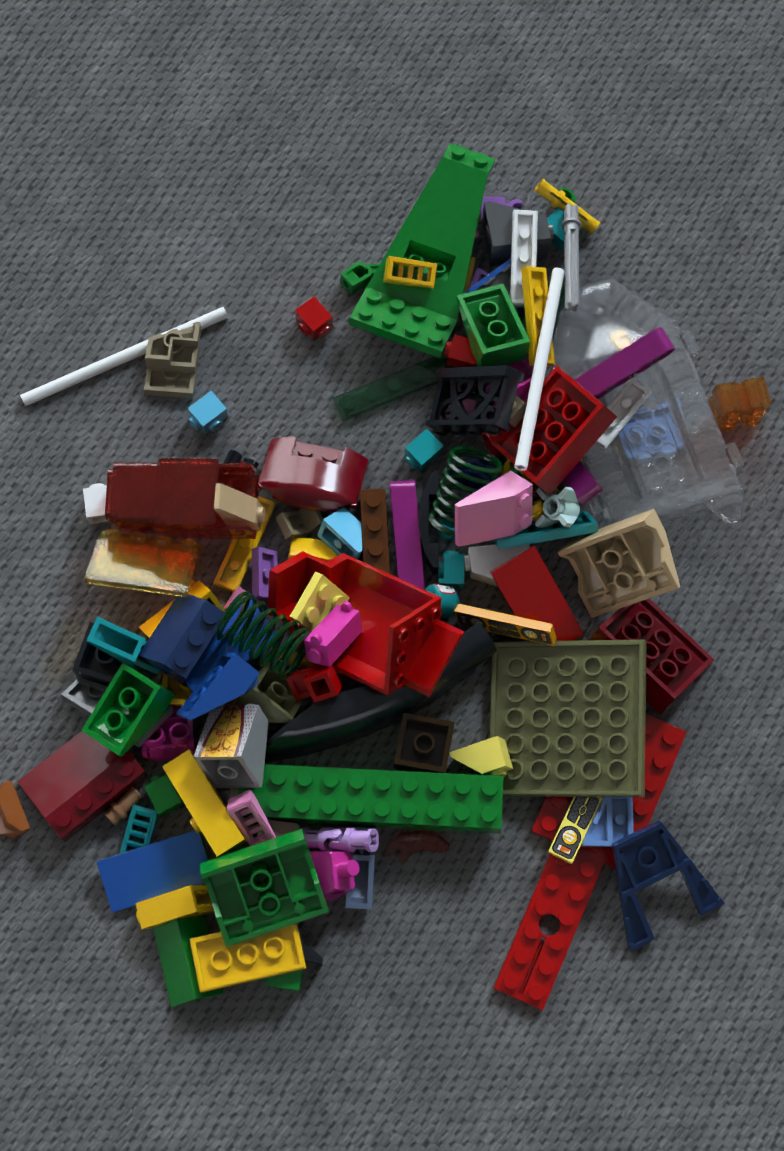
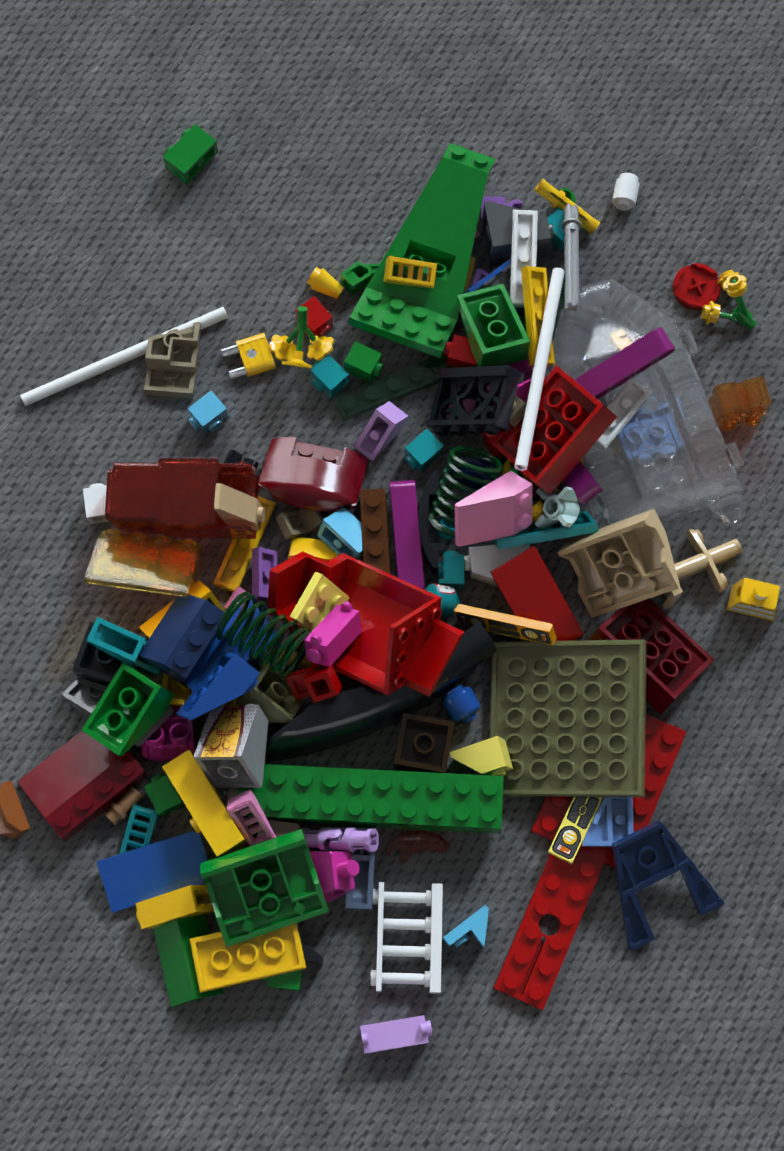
(190, 153): none -> green brick
(254, 356): none -> yellow piece
(285, 349): none -> yellow plant
(324, 283): none -> yellow cone
(328, 376): none -> teal brick
(363, 362): none -> green brick
(380, 430): none -> lavender slope
(395, 1034): none -> lavender brick
(430, 951): none -> white fence
(461, 704): none -> blue head
(475, 924): none -> medium azure slope
(626, 191): none -> white brick
(696, 286): none -> red tile
(703, 561): none -> tan piece
(735, 286): none -> yellow plant
(755, 598): none -> yellow torso

